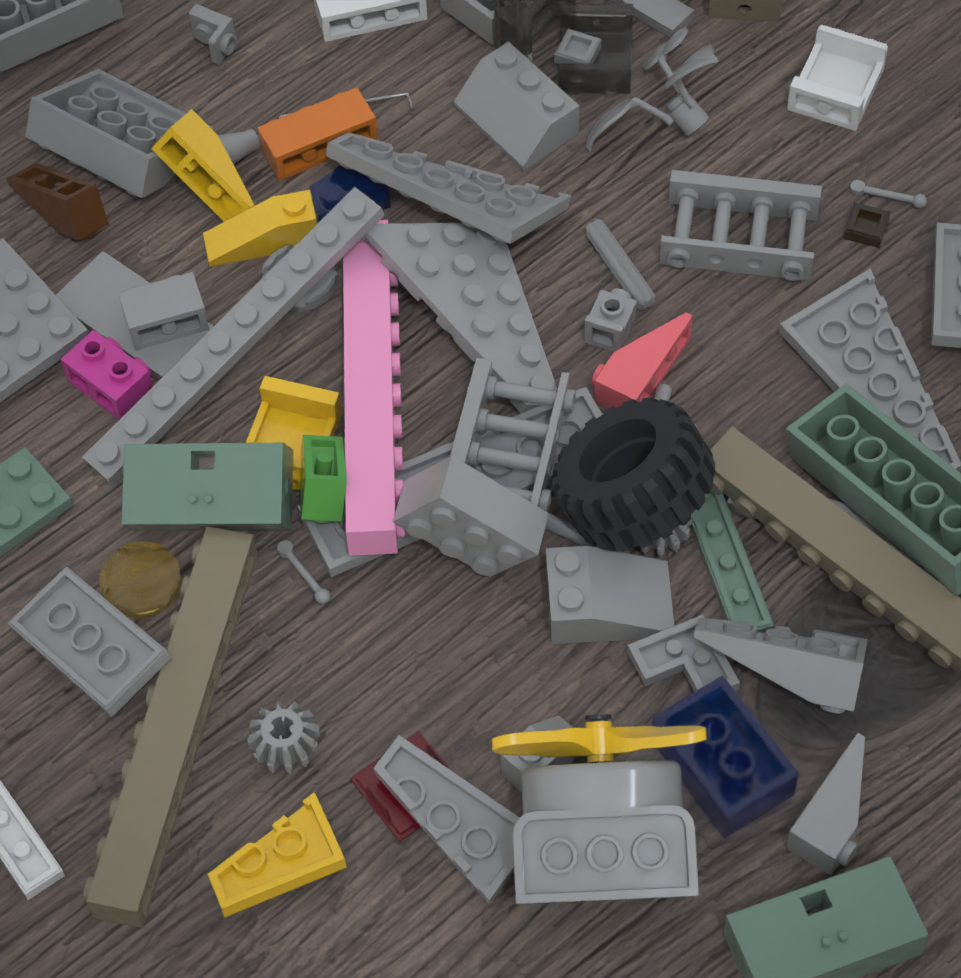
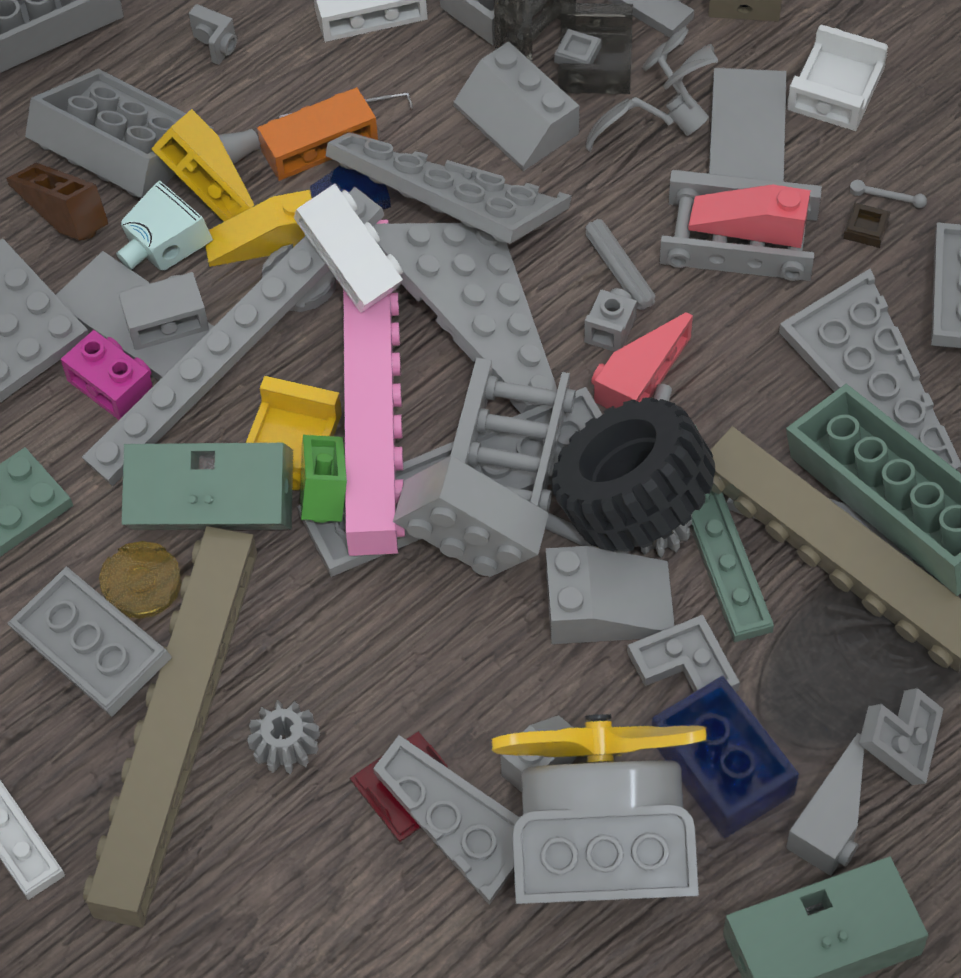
(162, 230): none -> light aqua torso
(282, 860): yellow wing -> none
(286, 550): light grey hinge -> none
(349, 247): none -> white brick
(748, 123): none -> light grey tile
(756, 213): none -> coral slope
(816, 667): light grey wedge -> none
(904, 740): none -> light grey plate

